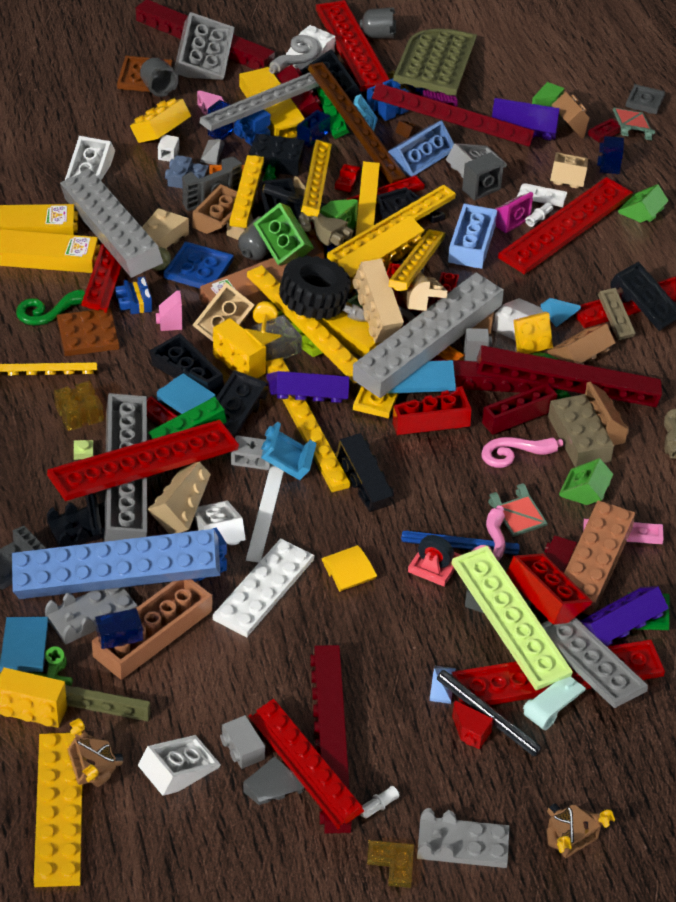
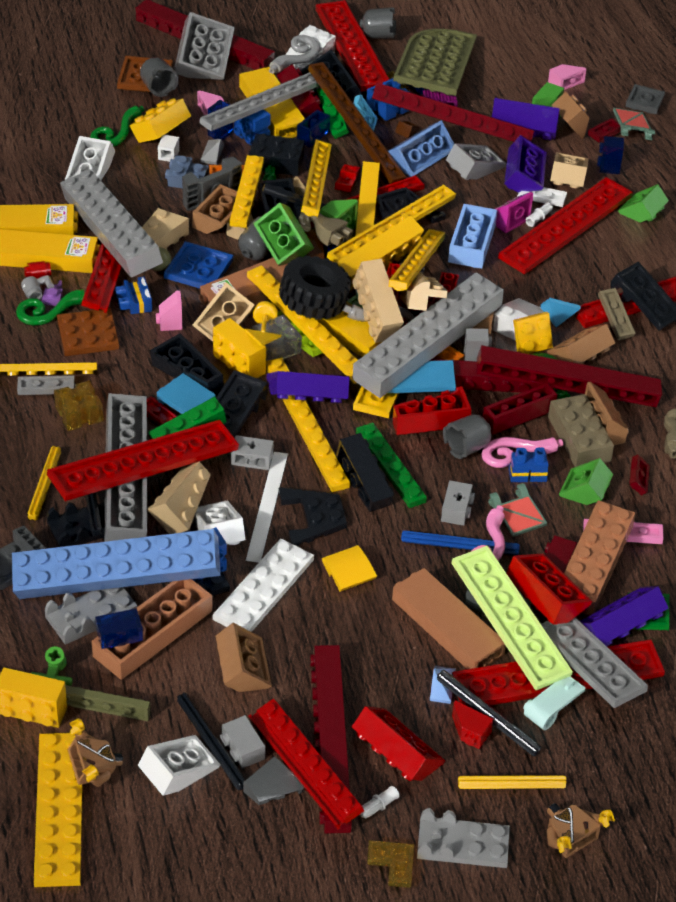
(24, 644): dark azure tile -> none
(32, 287): none -> light grey piece
(37, 269): none -> red brick
(43, 384): none -> light grey plate
(43, 484): none -> yellow axle
(53, 295): none -> medium lavender plate
(83, 449): yellowish green plate -> none
(127, 120): none -> green plant
(211, 740): none -> black axle
(214, 585): none -> black plate
(242, 659): none -> medium nougat slope
(287, 453): dark azure panel -> none
(321, 510): none -> black wing
(392, 466): none -> green plate
(397, 743): none -> red slope
(434, 560): plate -> none
(448, 620): none -> nougat brick
(457, 502): none -> light grey brick
(467, 435): none -> dark grey cylinder
(482, 176): dark grey brick -> none
(512, 782): none -> yellow axle
(525, 166): none -> dark purple slope
(528, 465): none -> blue hips
(567, 76): none -> bright pink slope
(639, 475): none -> dark red plate

